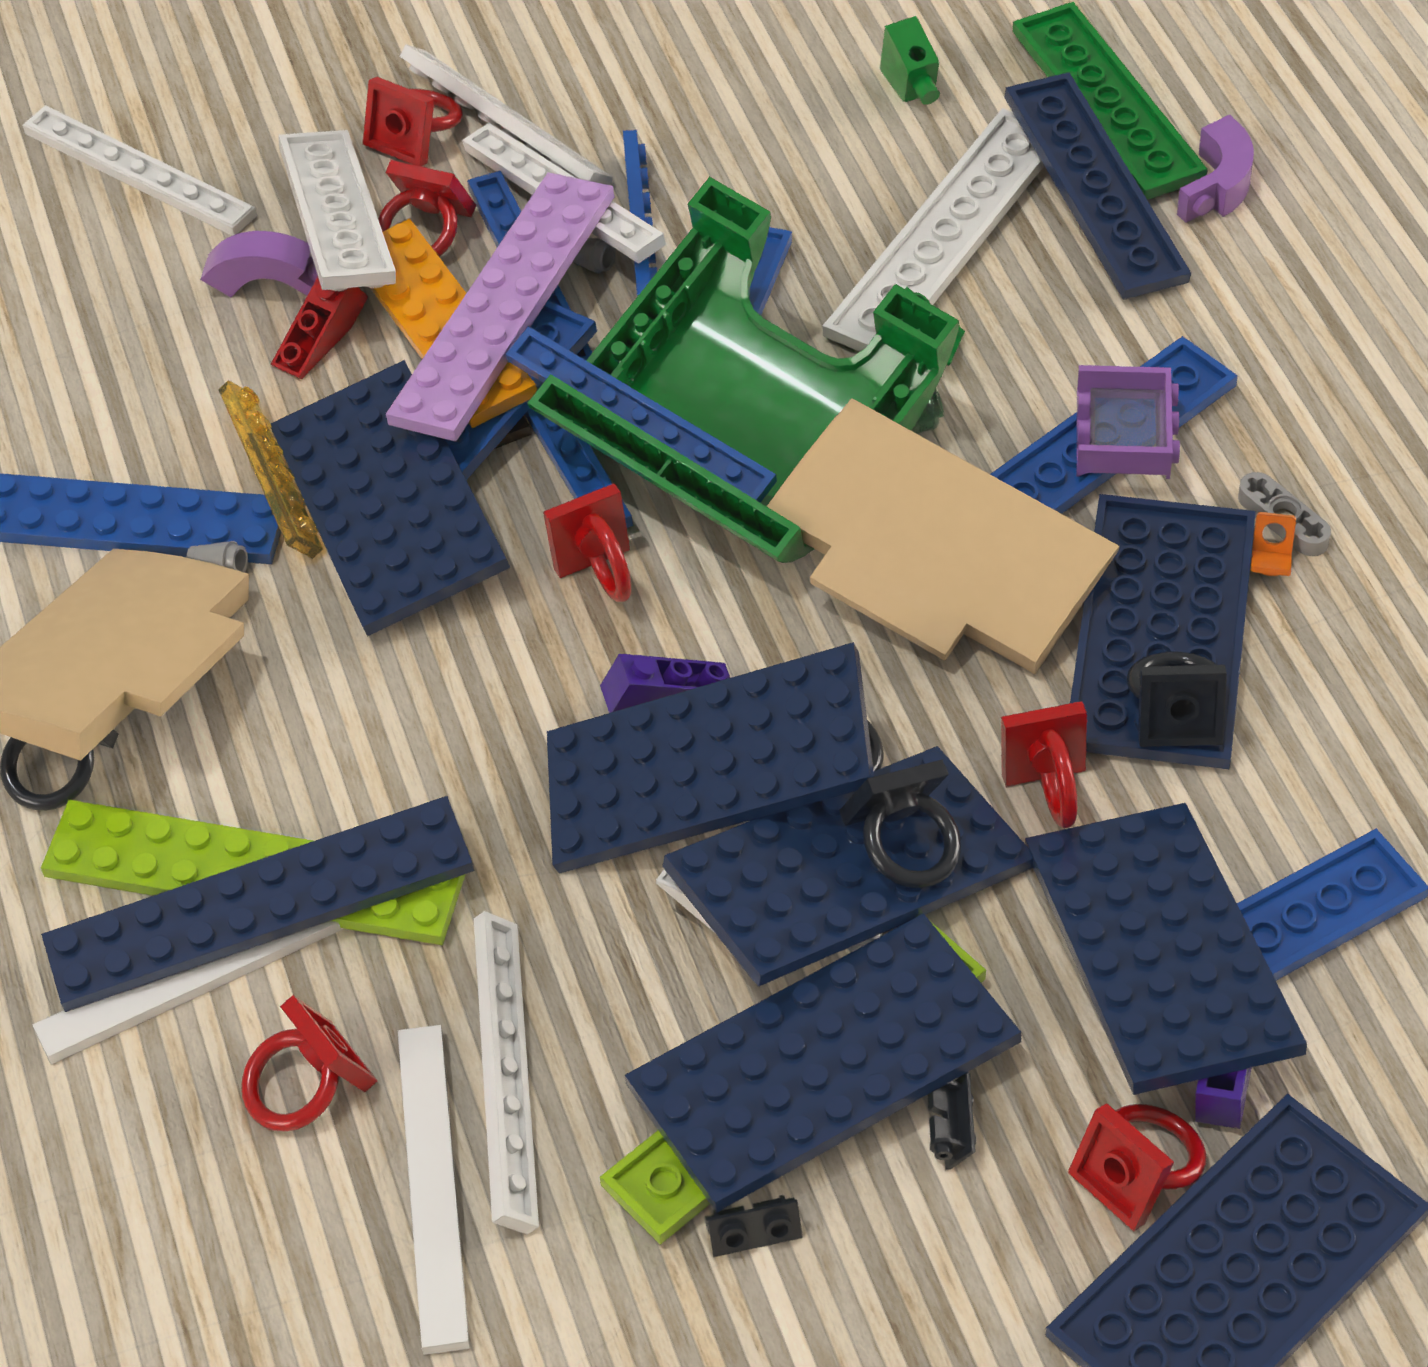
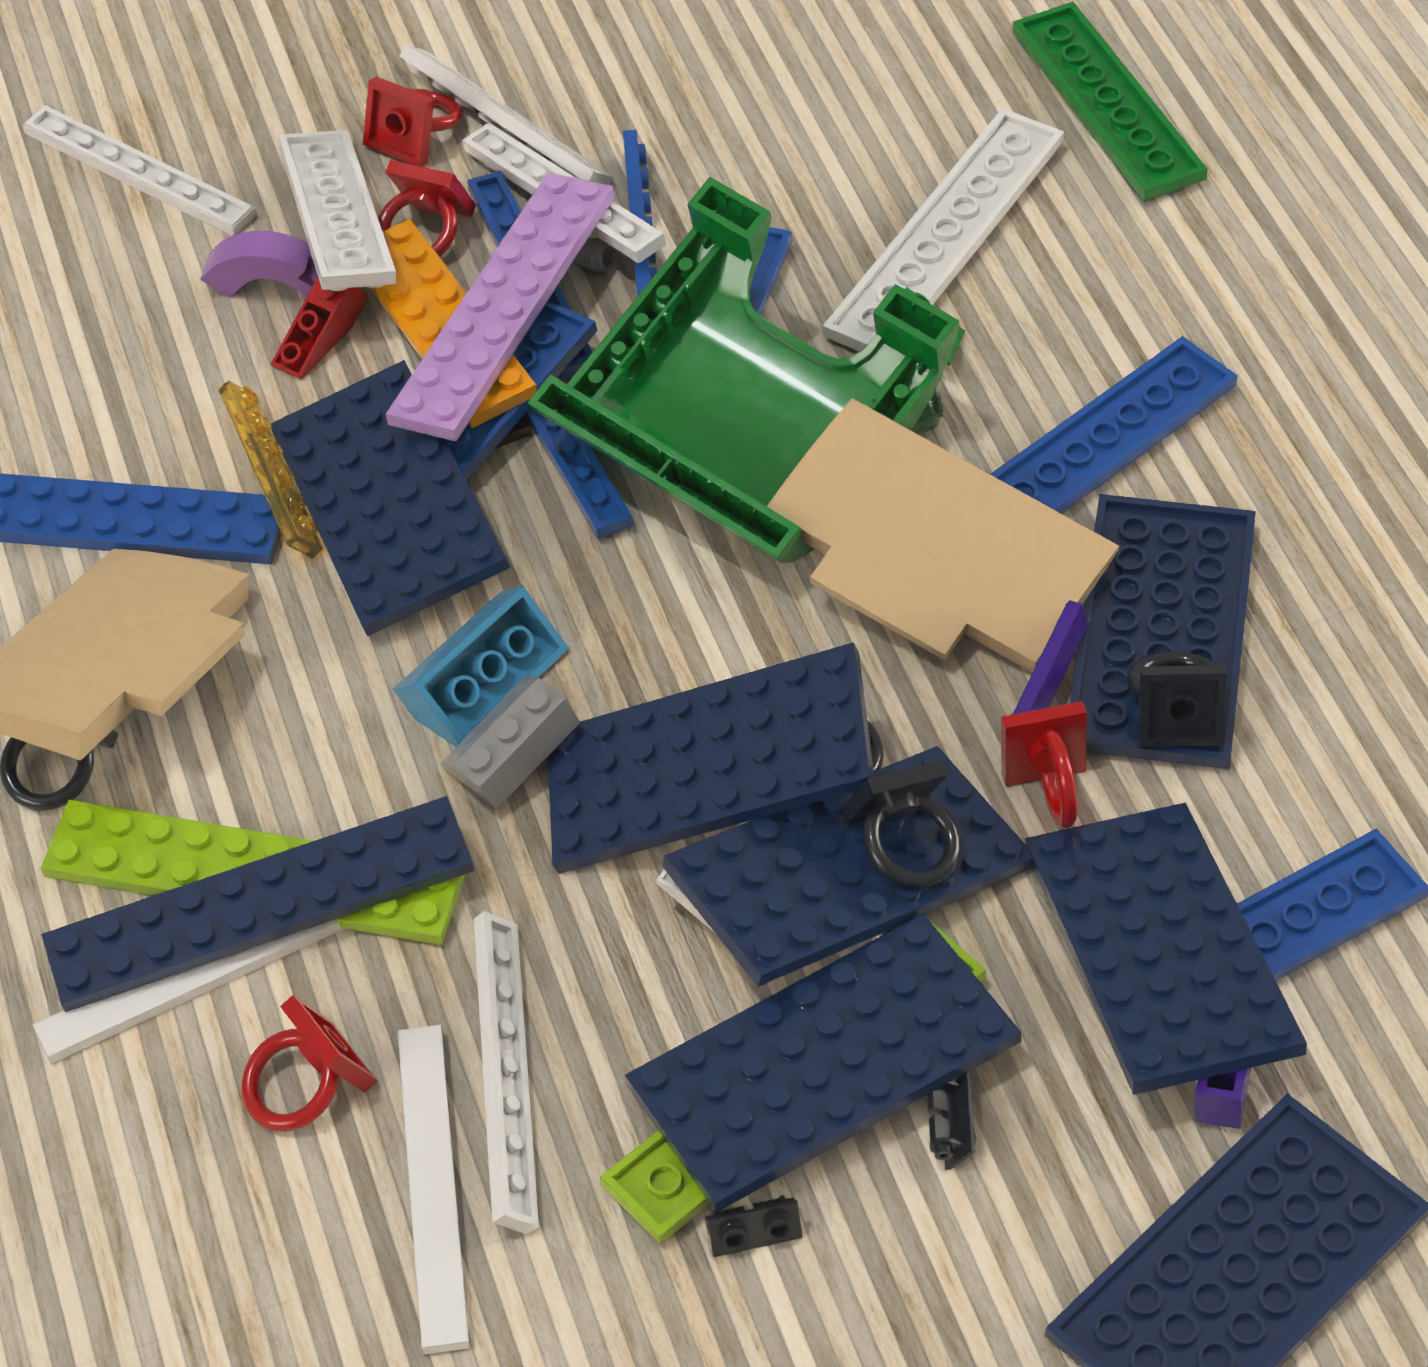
(221, 554): light grey cone -> none
(481, 665): none -> dark azure slope
(512, 741): none -> light grey slope
(543, 357): blue plate -> none
(588, 534): red tile -> none
(648, 678): dark purple slope -> none
(910, 61): green torso -> none
(1054, 659): none -> dark purple tile
(1097, 186): dark blue plate -> none
(1126, 420): medium lavender window -> none
(1126, 1167): red tile -> none
(1231, 154): medium lavender arch -> none
(1268, 557): orange bracket -> none
(1280, 498): light grey beam -> none

